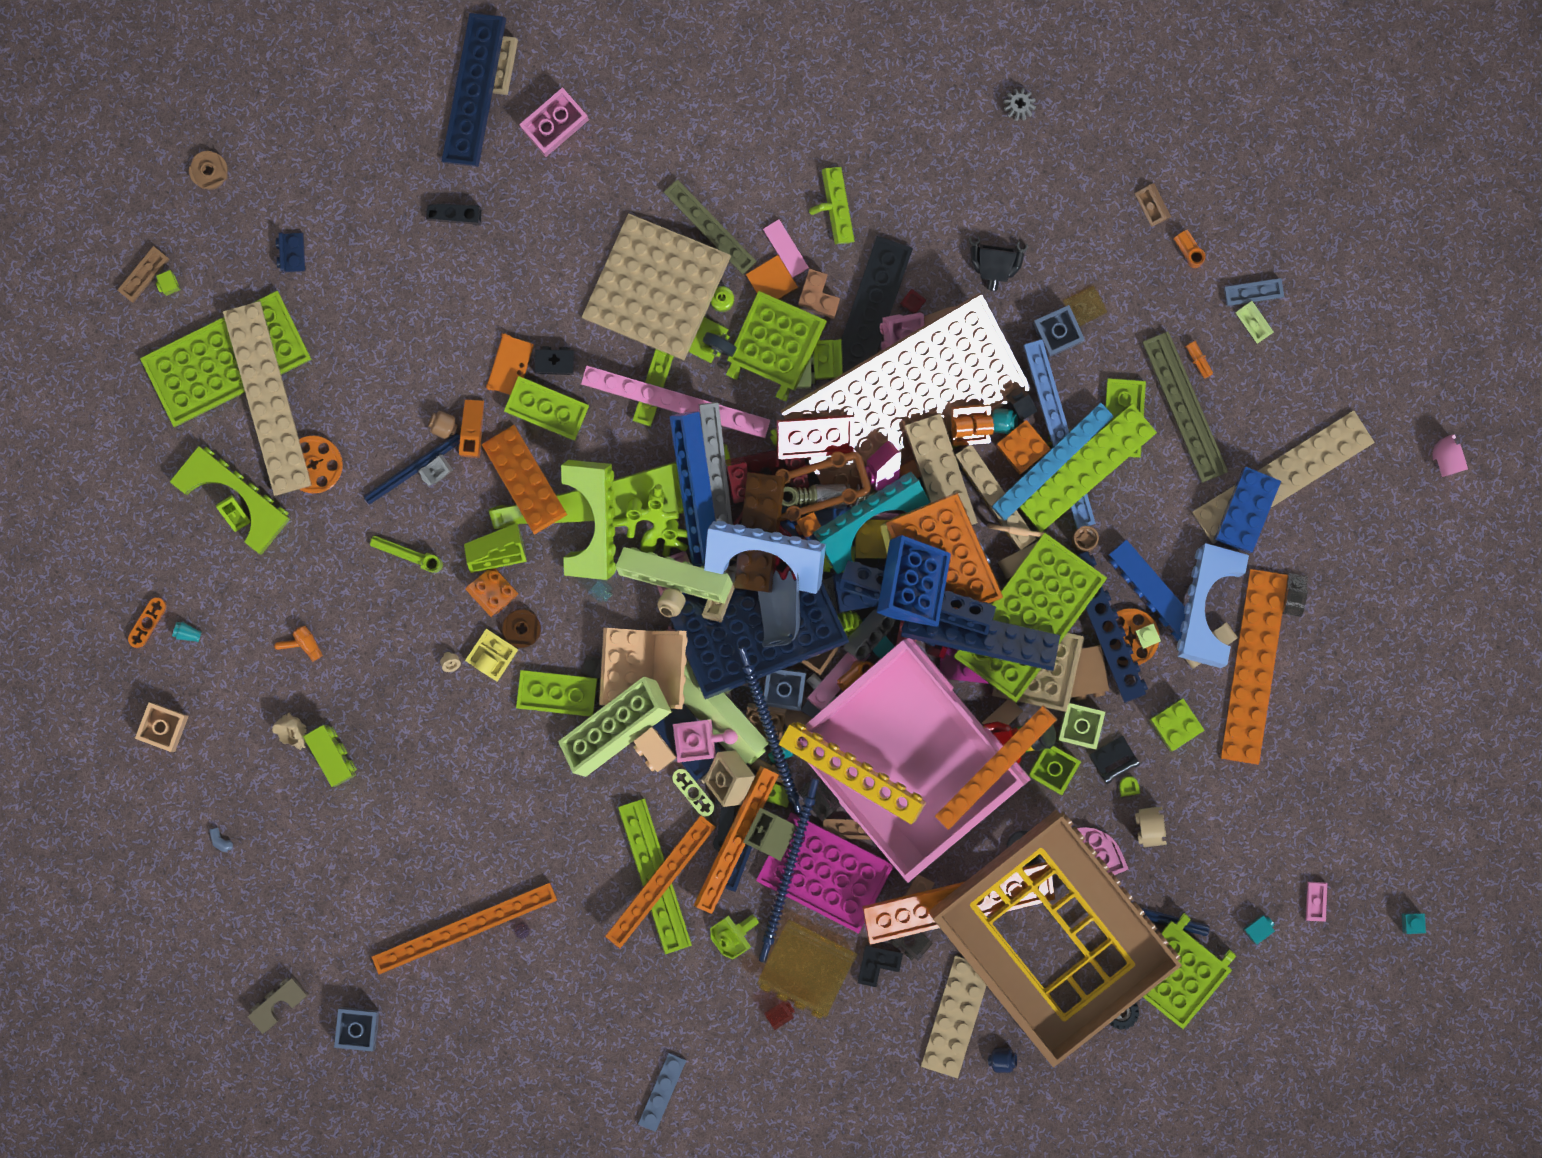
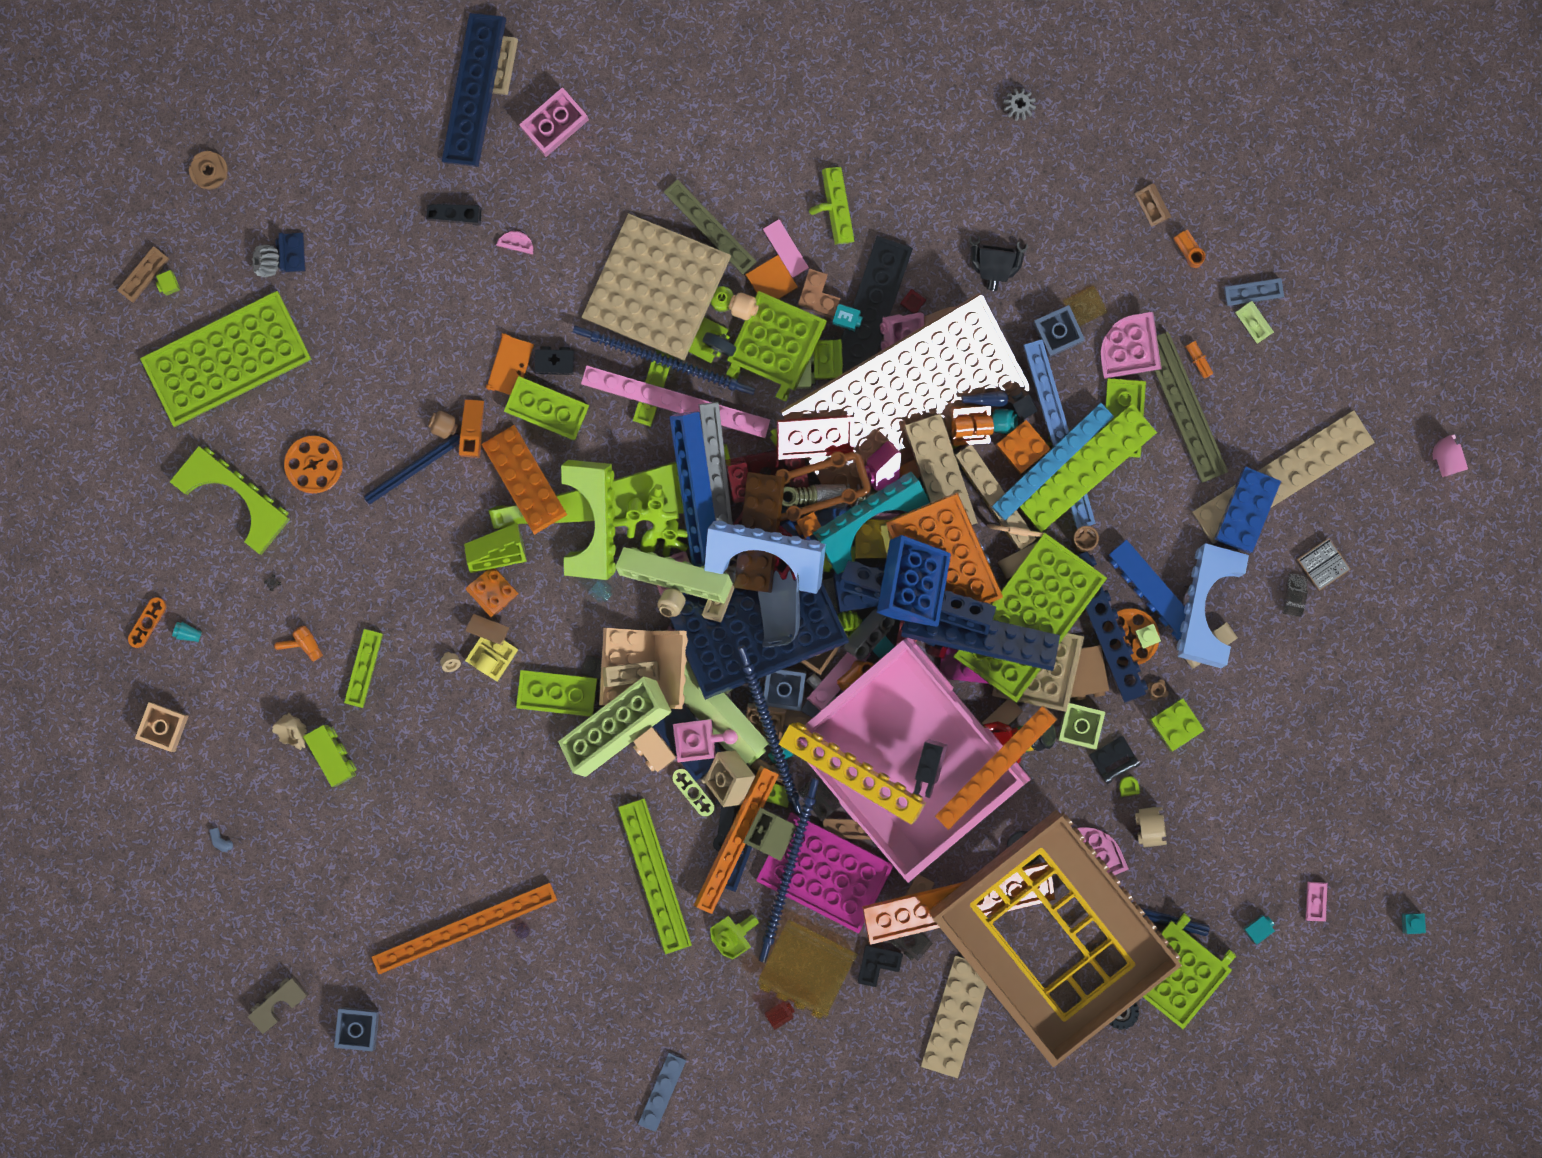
(233, 513): lime slope -> none
(265, 260): none -> light grey gear
(267, 398): tan plate -> none
(272, 582): none -> clear smoke piece
(363, 668): none -> lime plate
(406, 554): lime axle -> none
(435, 470): light grey bracket -> none
(487, 629): none -> medium nougat slope
(513, 635): reddish brown plate -> none
(516, 241): none -> bright pink tile
(629, 673): none -> tan plate
(659, 881): orange plate -> none
(731, 384): none -> dark blue hose
(743, 306): none -> light nougat head
(847, 317): none -> teal brick
(930, 766): none -> black hinge
(995, 398): none -> dark blue piece
(1003, 1060): dark blue head -> none
(1054, 769): lime brick -> none
(1131, 347): none -> bright pink plate
(1162, 693): none -> medium nougat plate
(1254, 666): orange plate -> none
(1323, 564): none -> light grey tile

